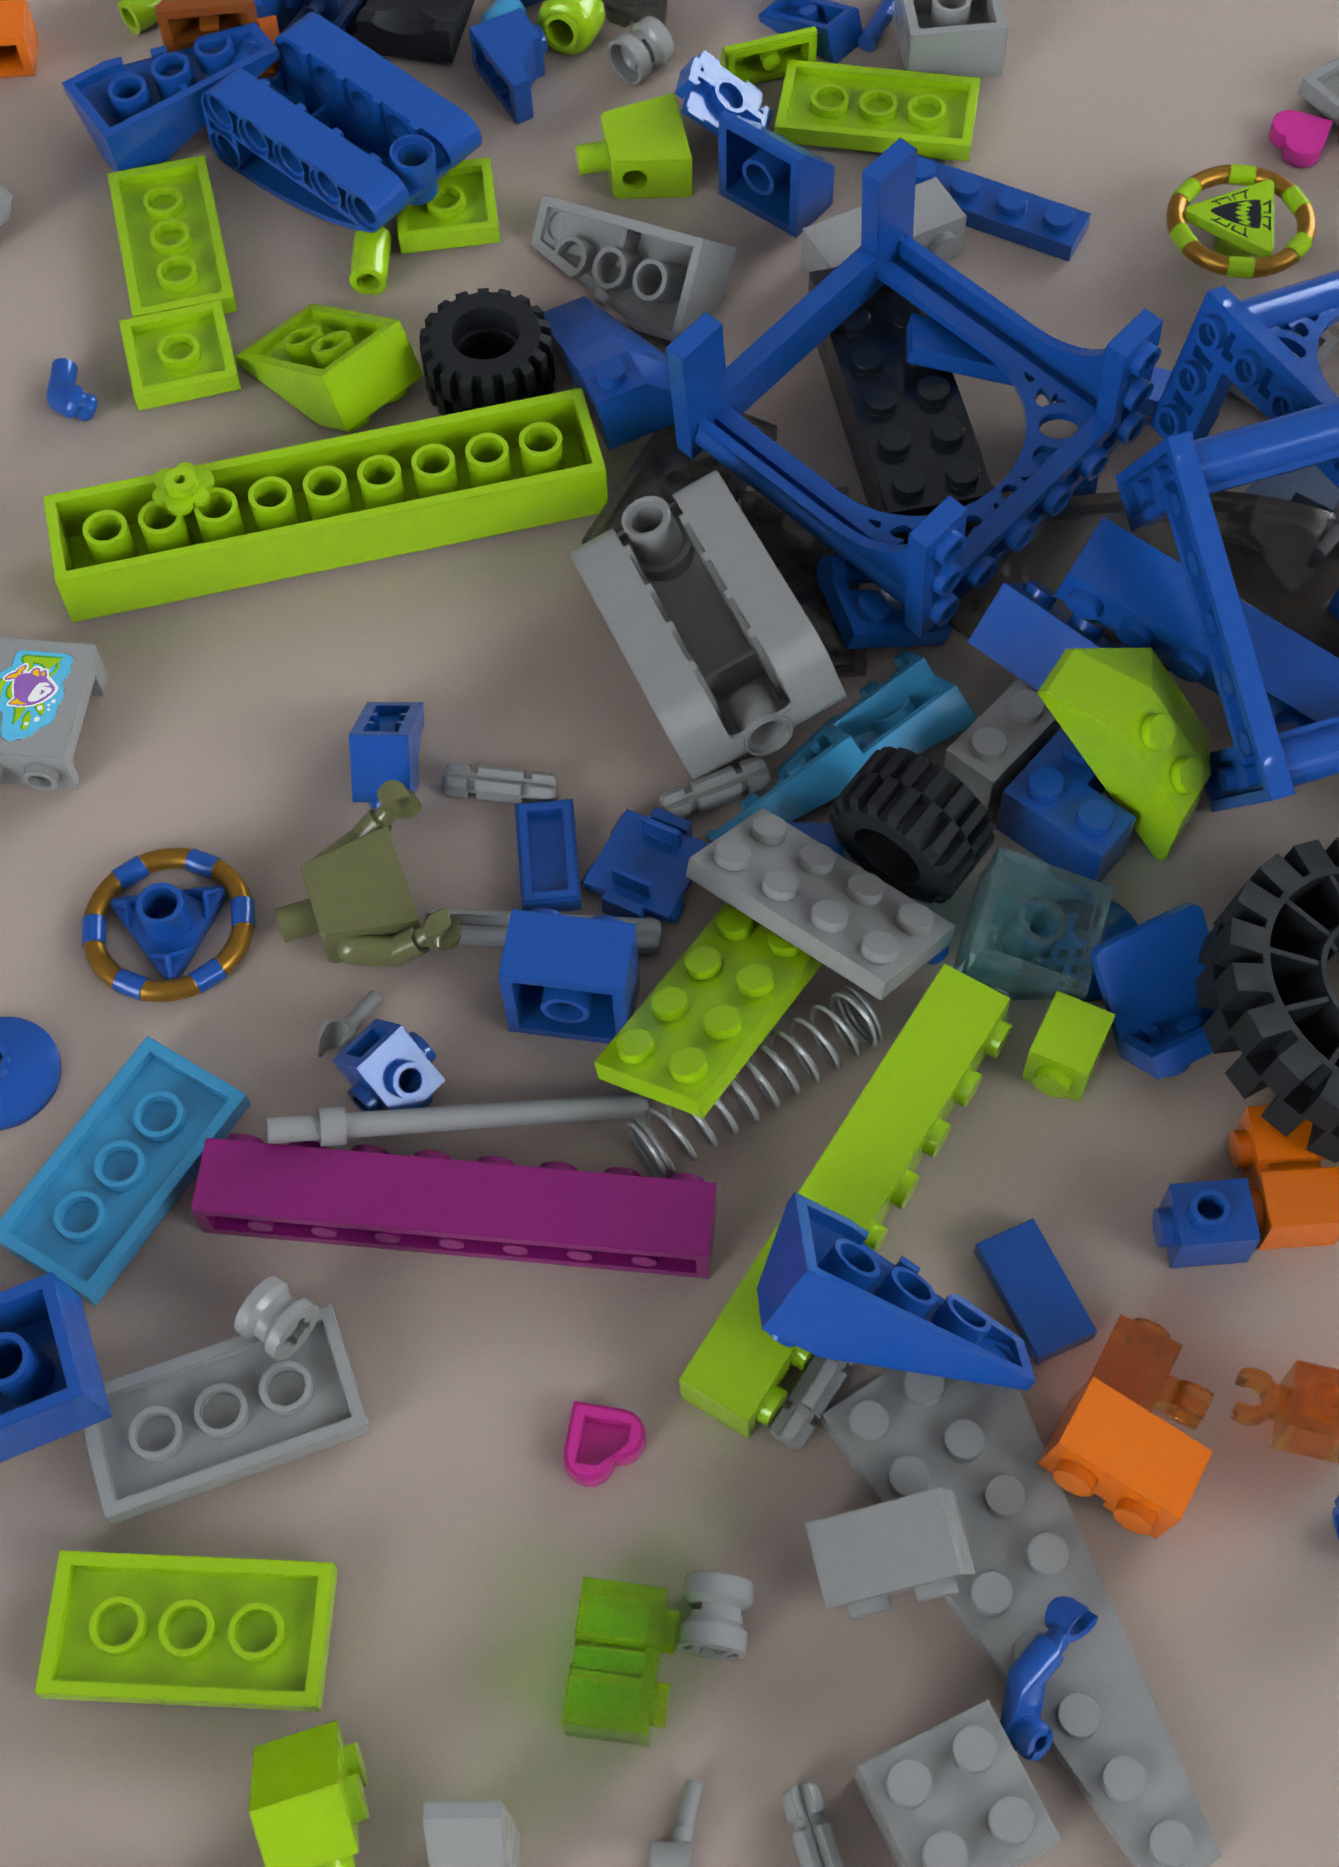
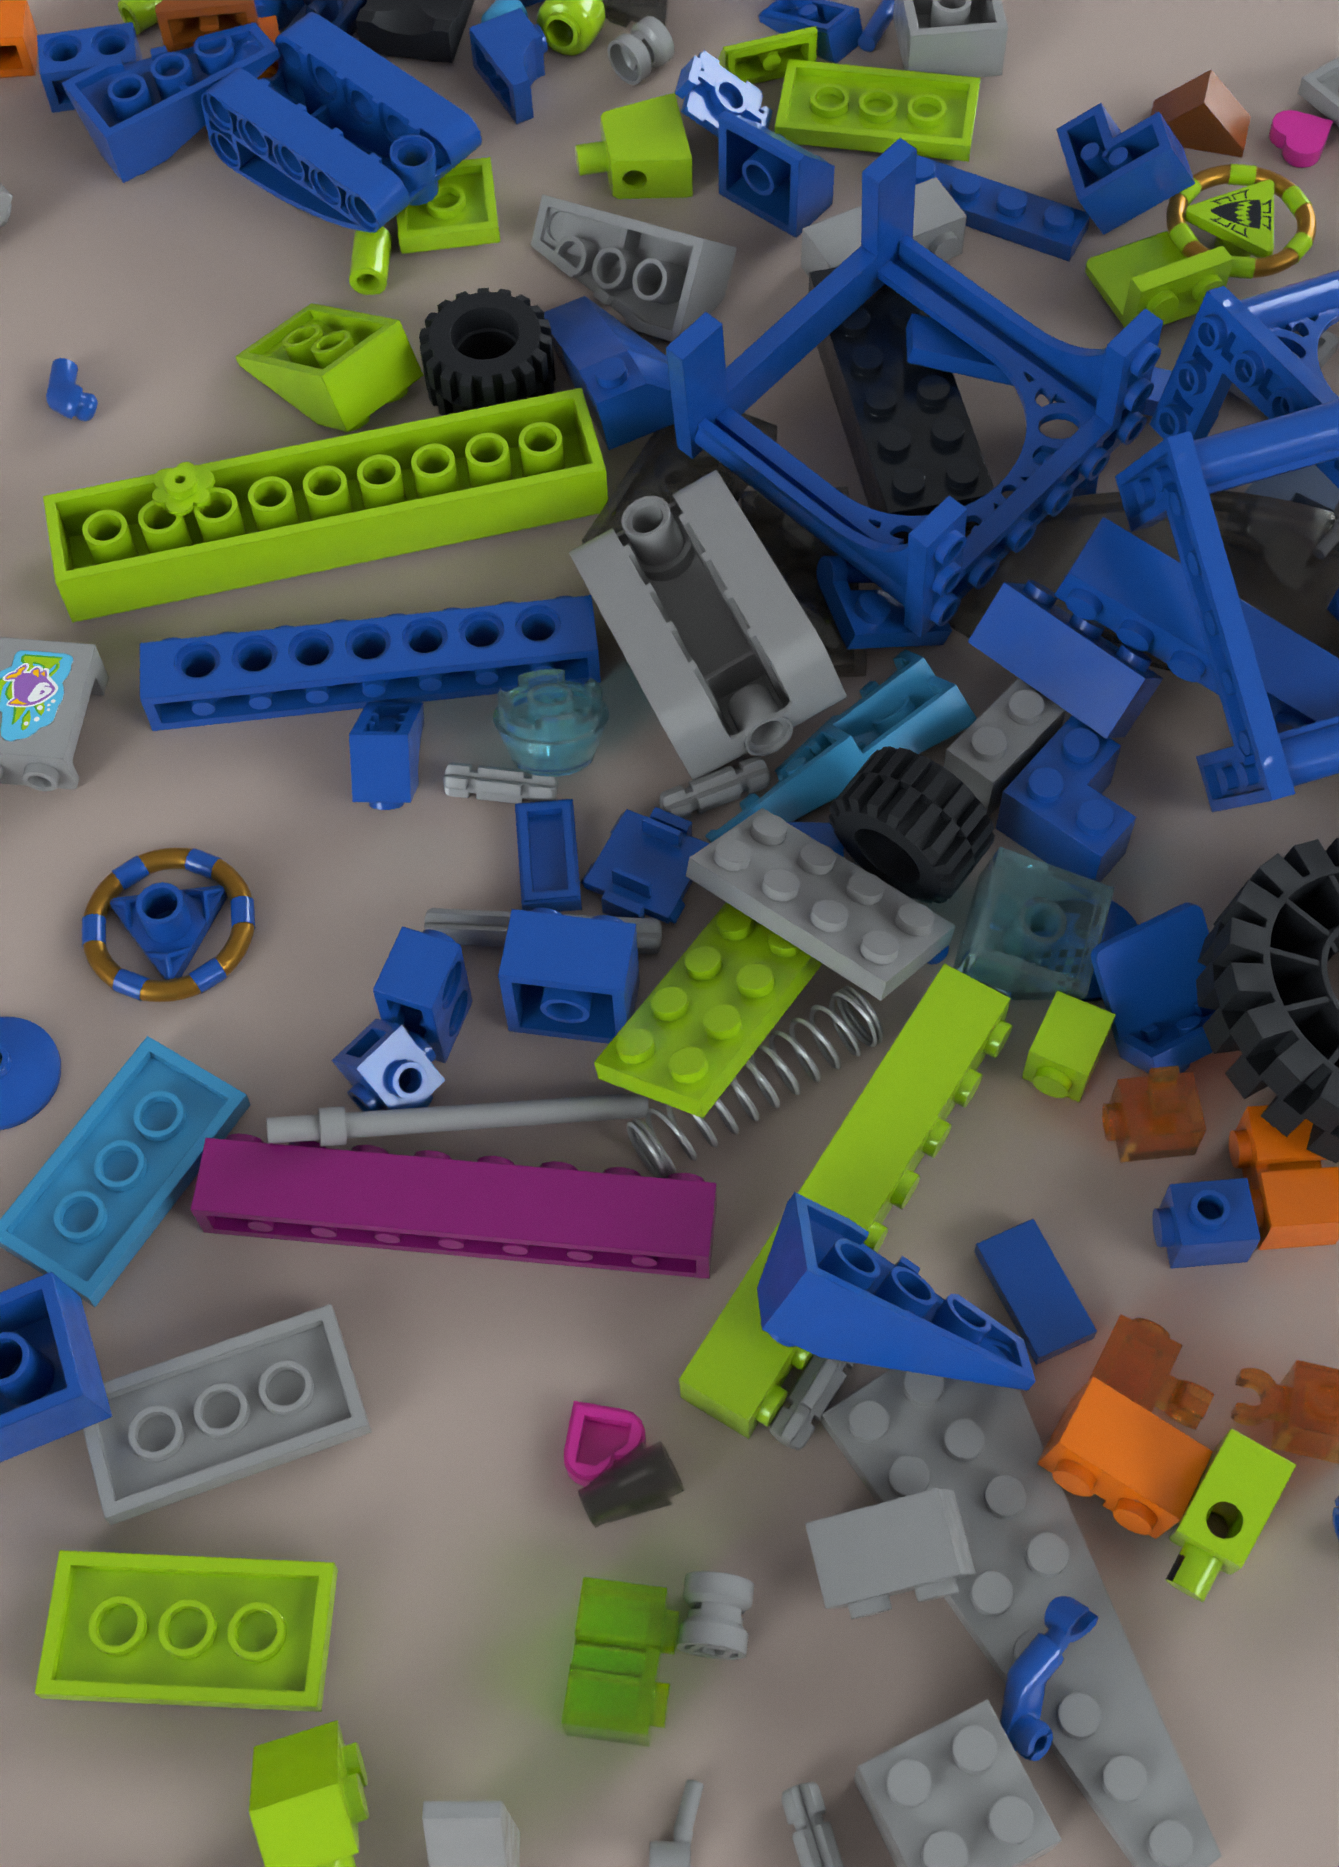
(75, 51): none -> blue brick
(170, 237): lime plate -> none
(179, 355): lime plate -> none
(221, 683): none -> blue brick
(276, 1318): light grey wheel -> none
(339, 1032): light grey hand -> none
(363, 897): olive torso -> none
(425, 988): none -> blue brick
(551, 722): none -> clear light blue cone
(632, 1486): none -> clear smoke cone
(1124, 171): none -> blue brick
(1133, 735): lime wedge -> none
(1155, 1115): none -> clear orange brick
(1157, 278): none -> lime bracket
(1205, 116): none -> dark orange slope
(1242, 1489): none -> lime torso

